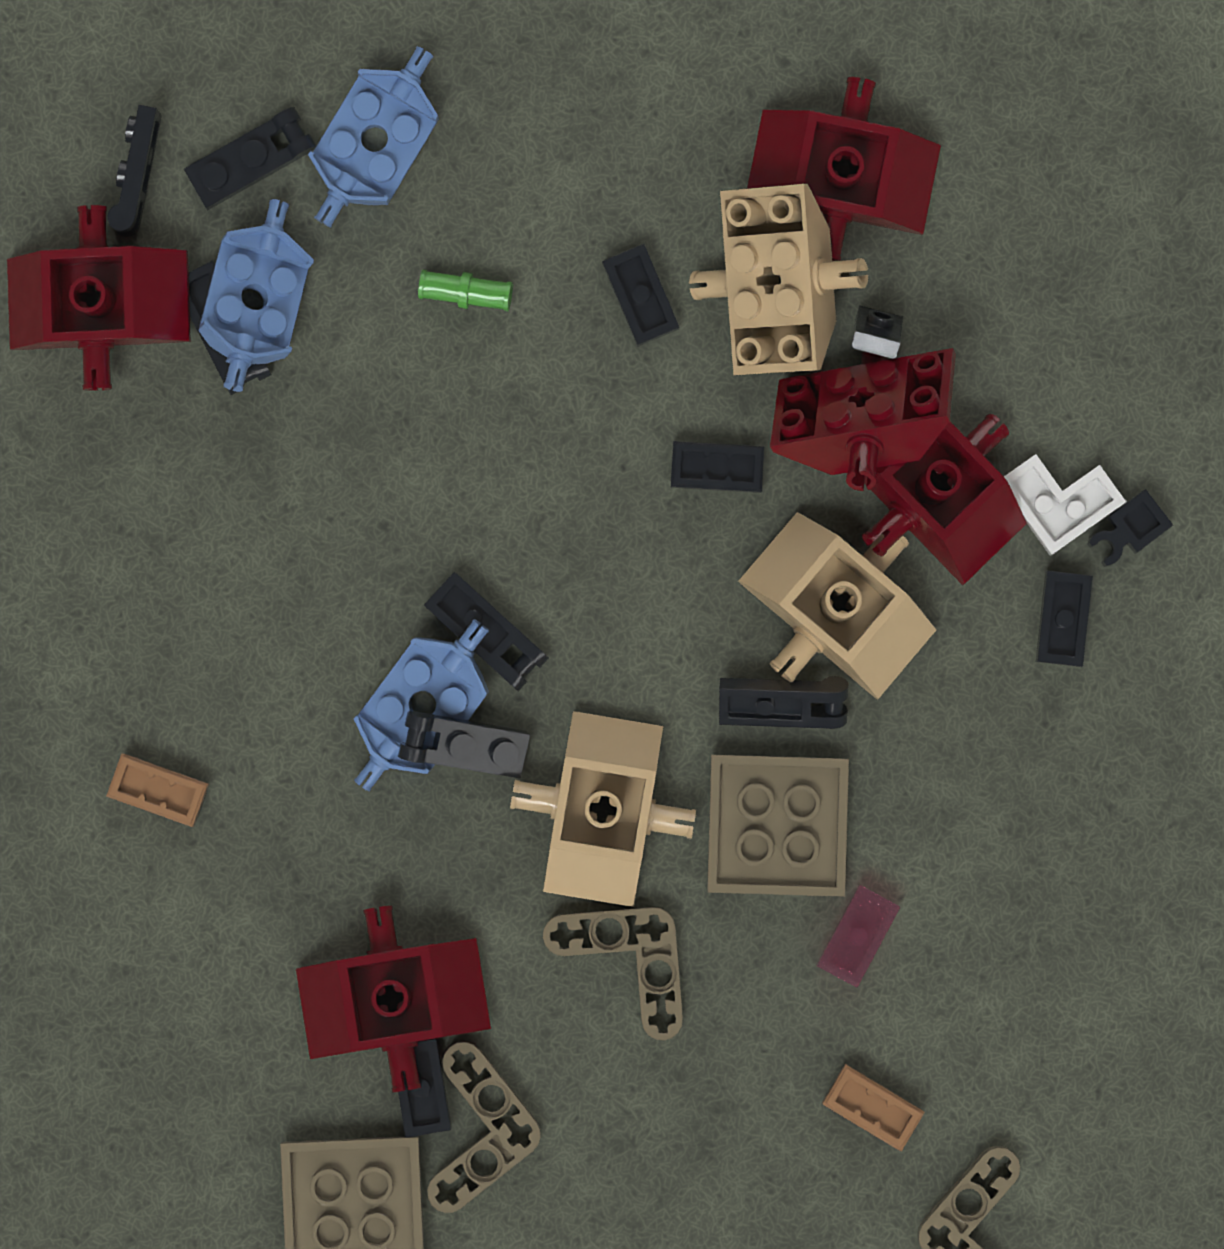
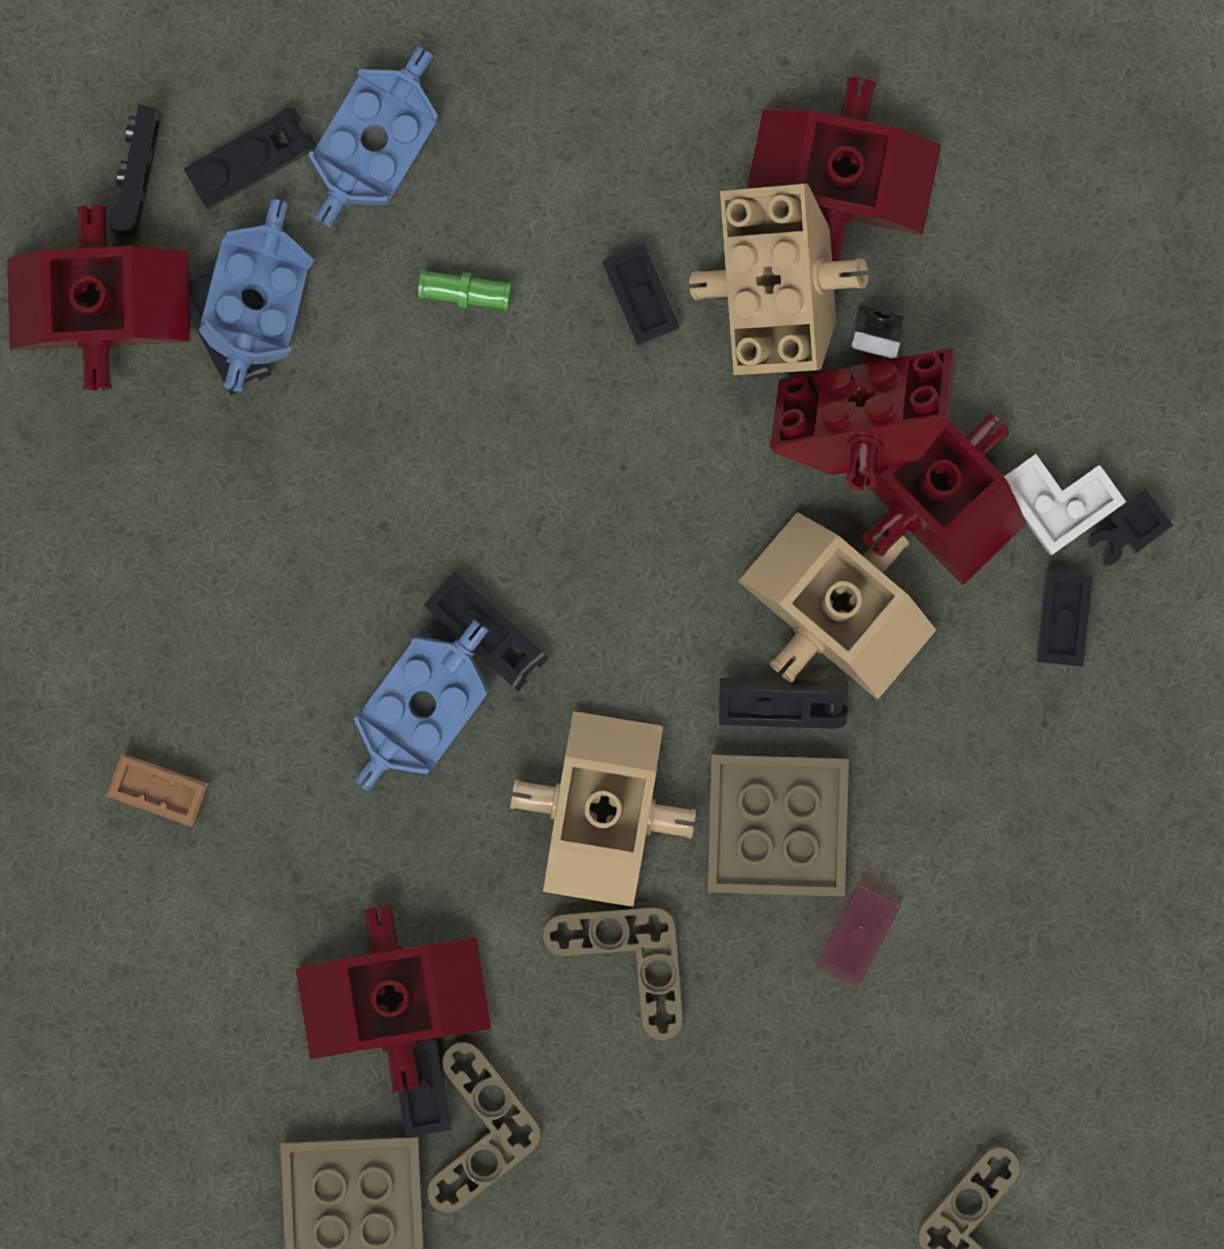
(465, 744): black plate -> none
(717, 467): black plate -> none
(873, 1107): medium nougat plate -> none

